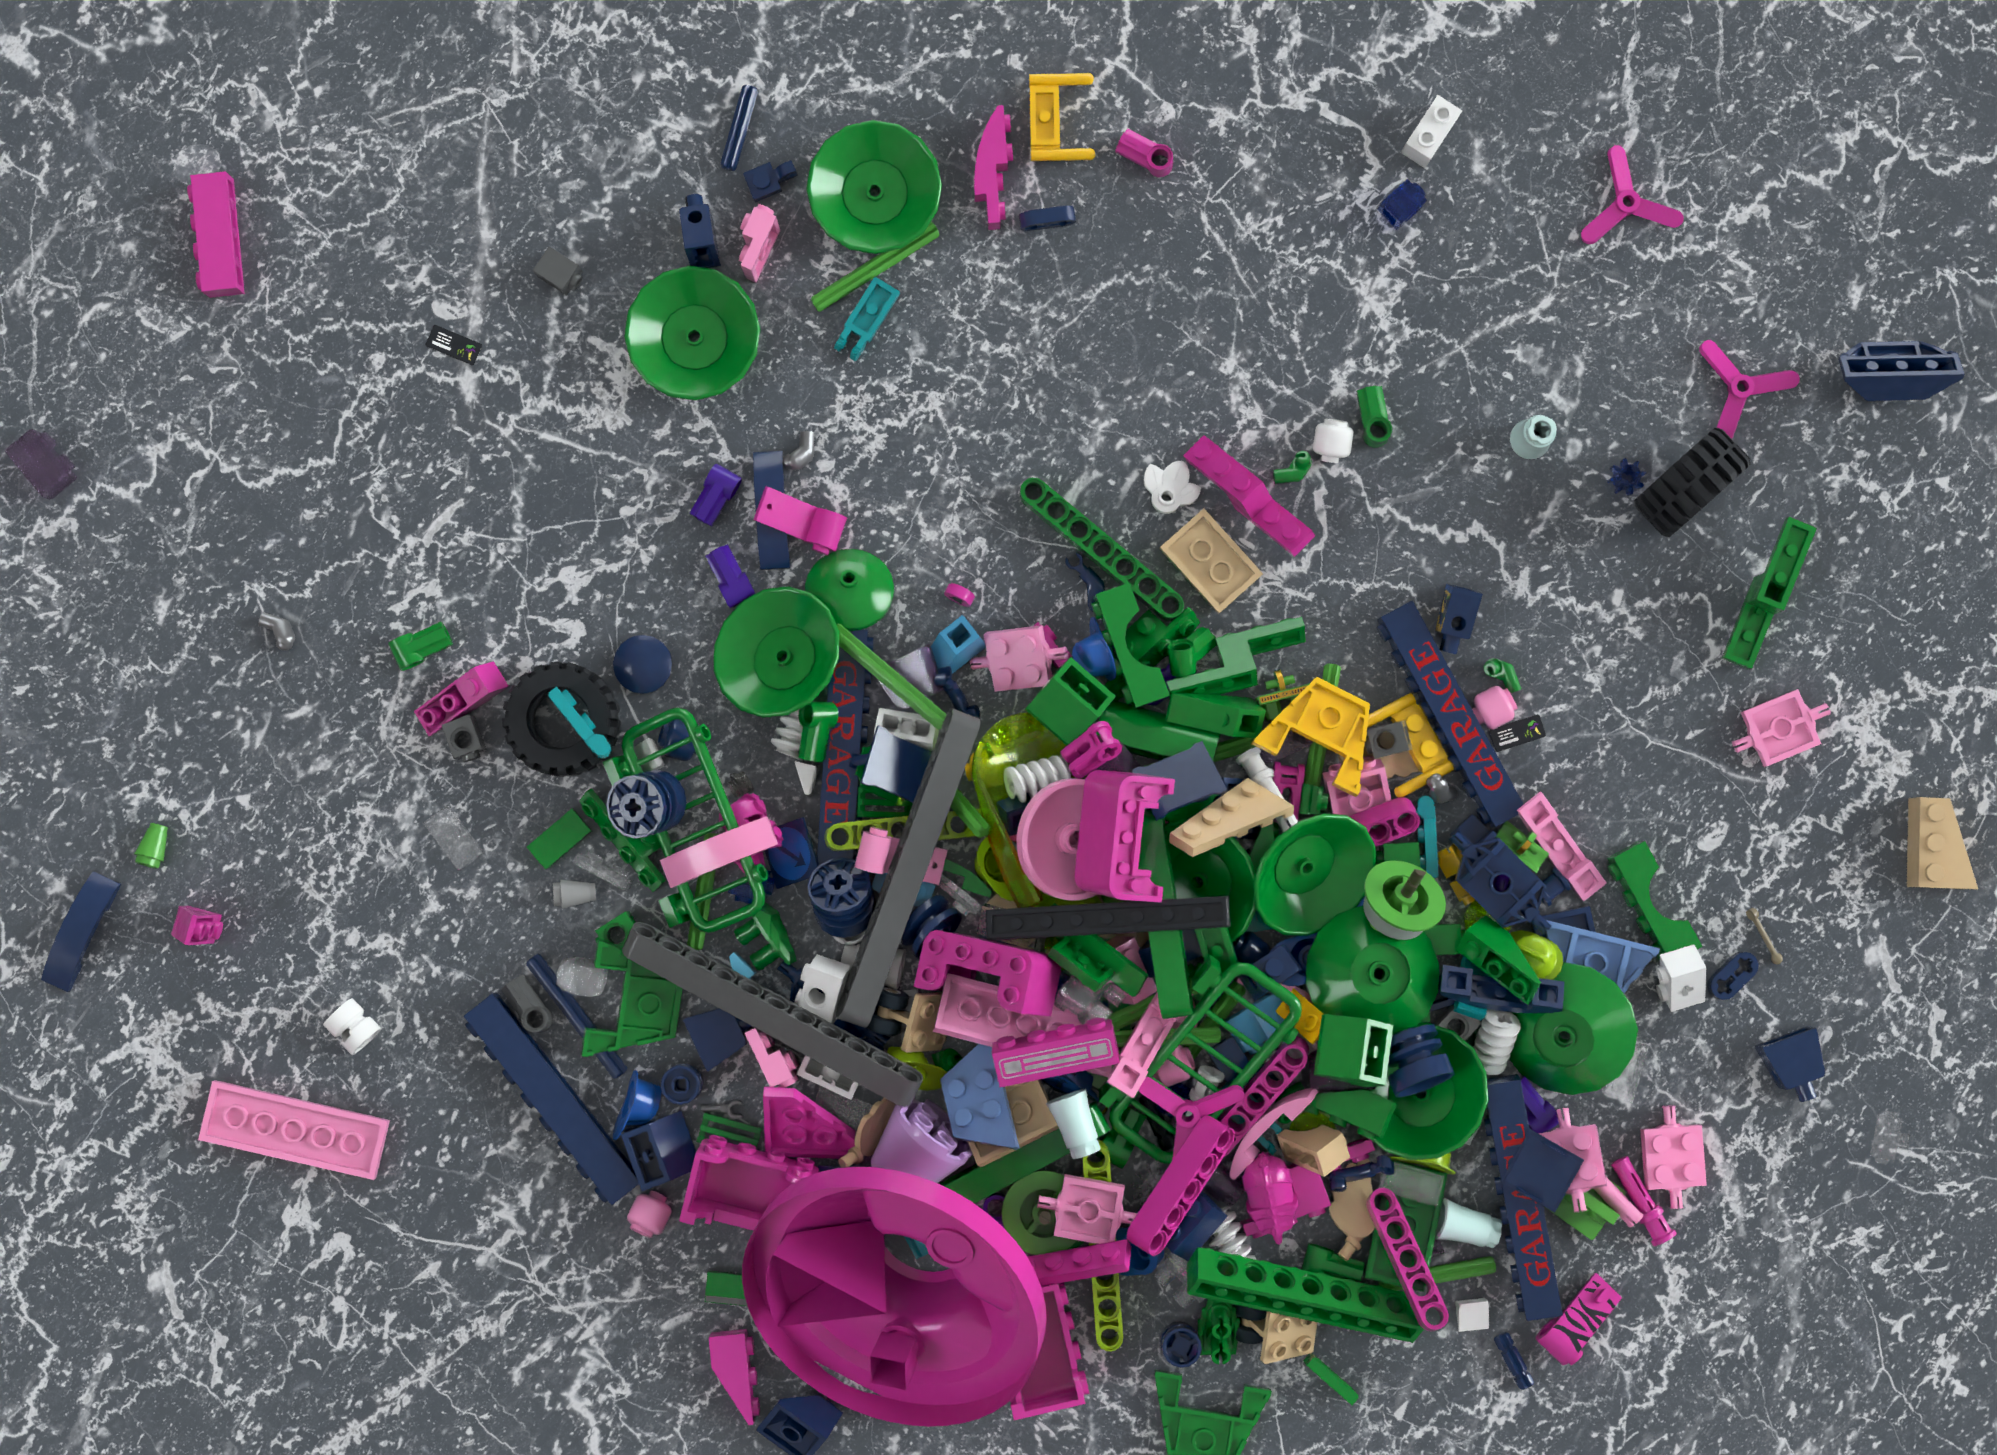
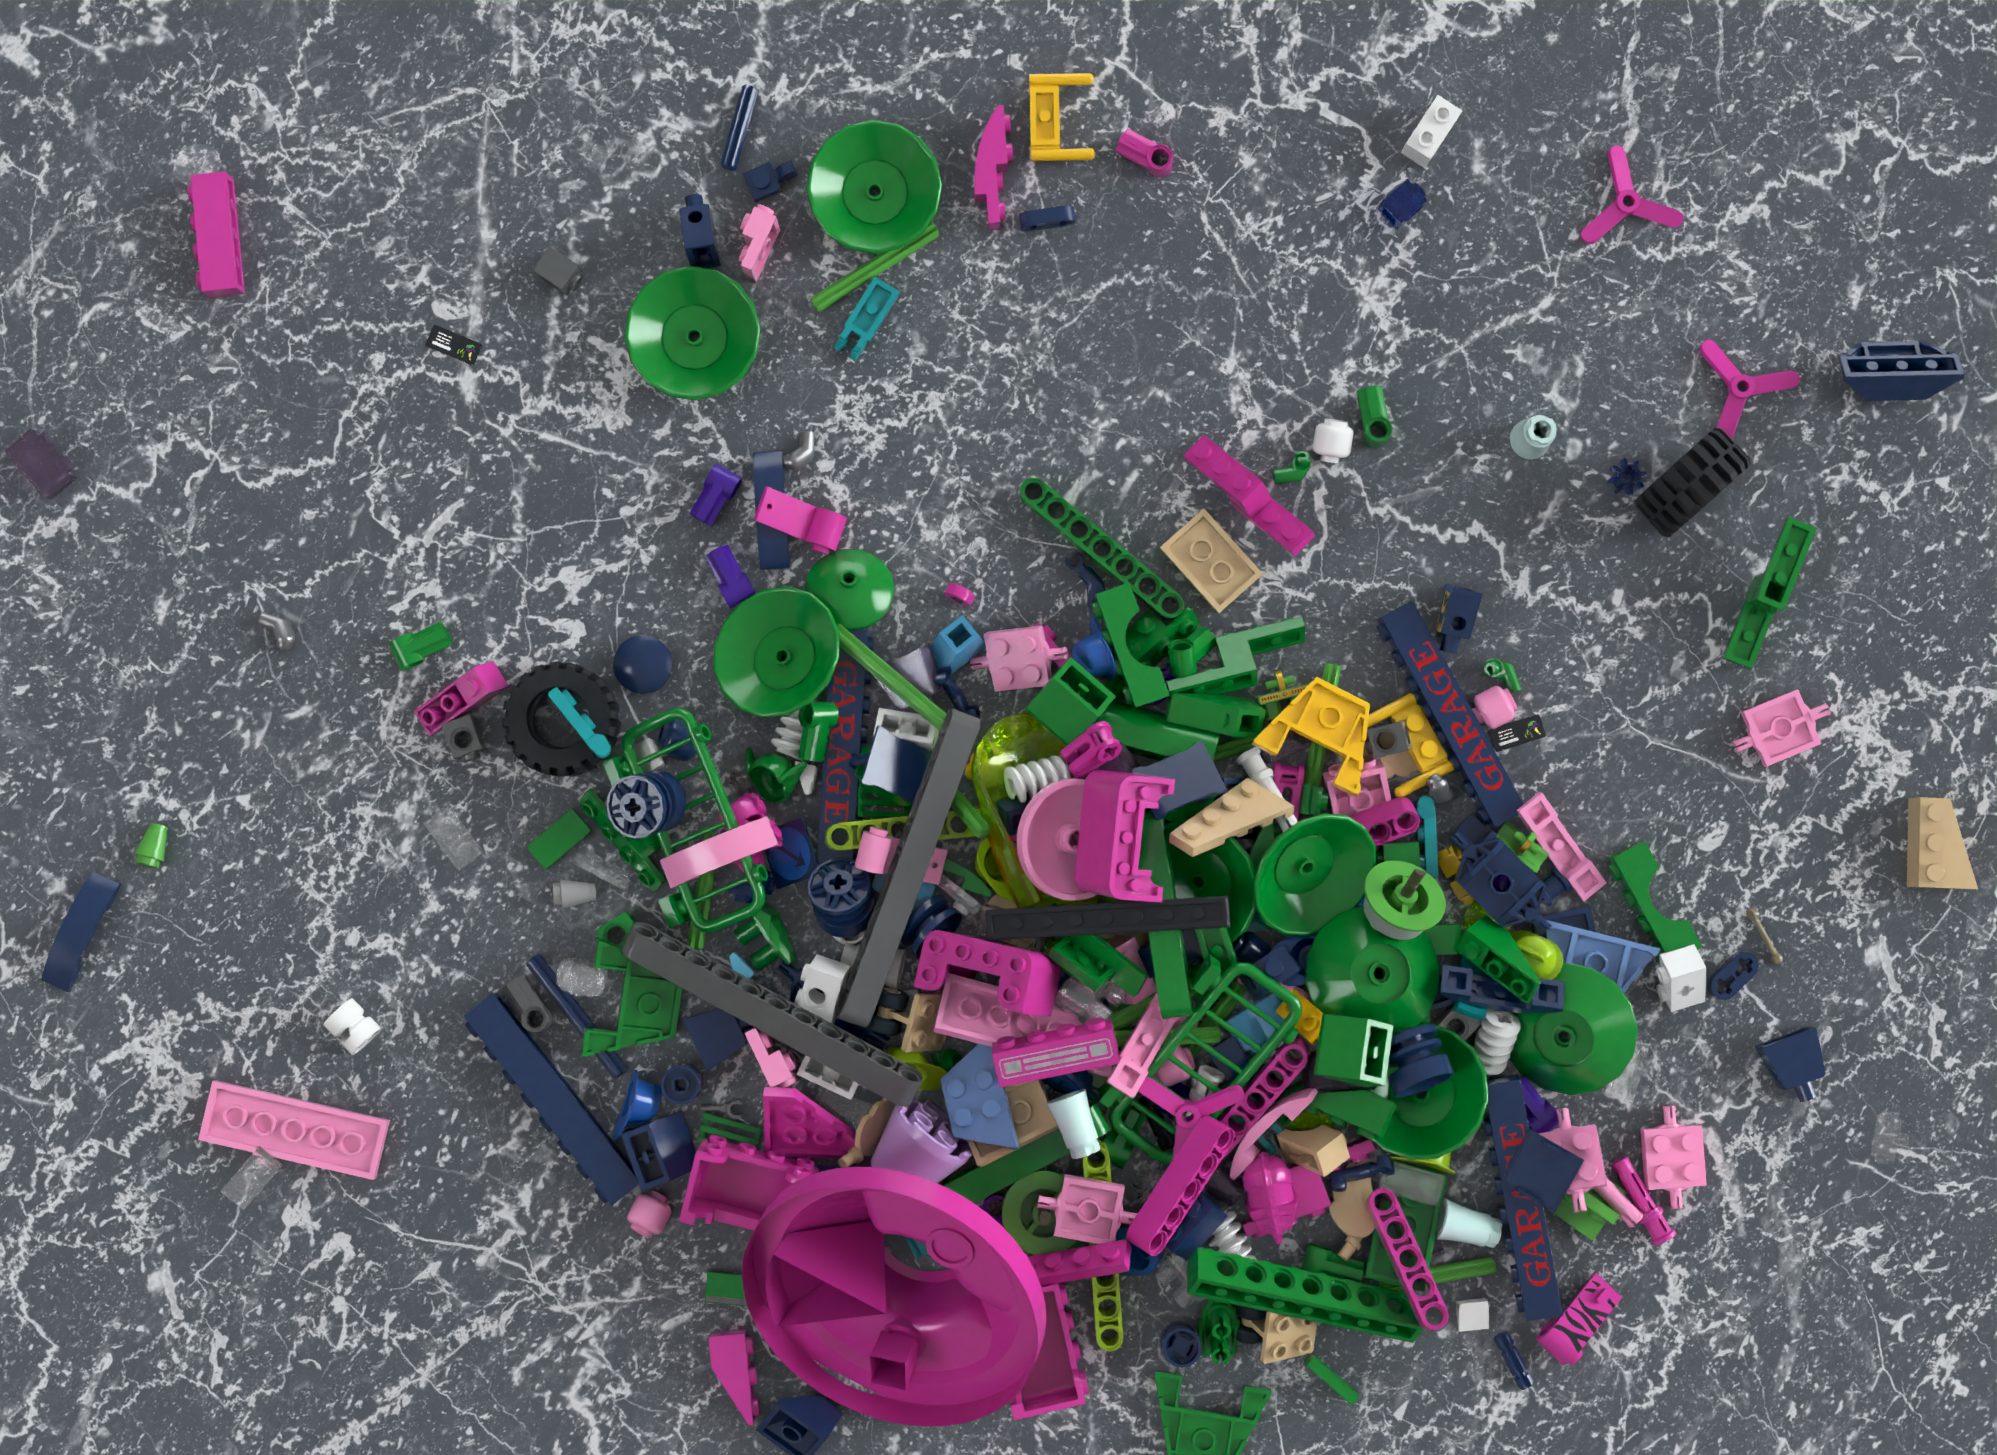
(196, 926): dark pink slope -> none
(251, 1178): none -> clear plate
(773, 775): none -> green piece
(1173, 483): white plate -> none

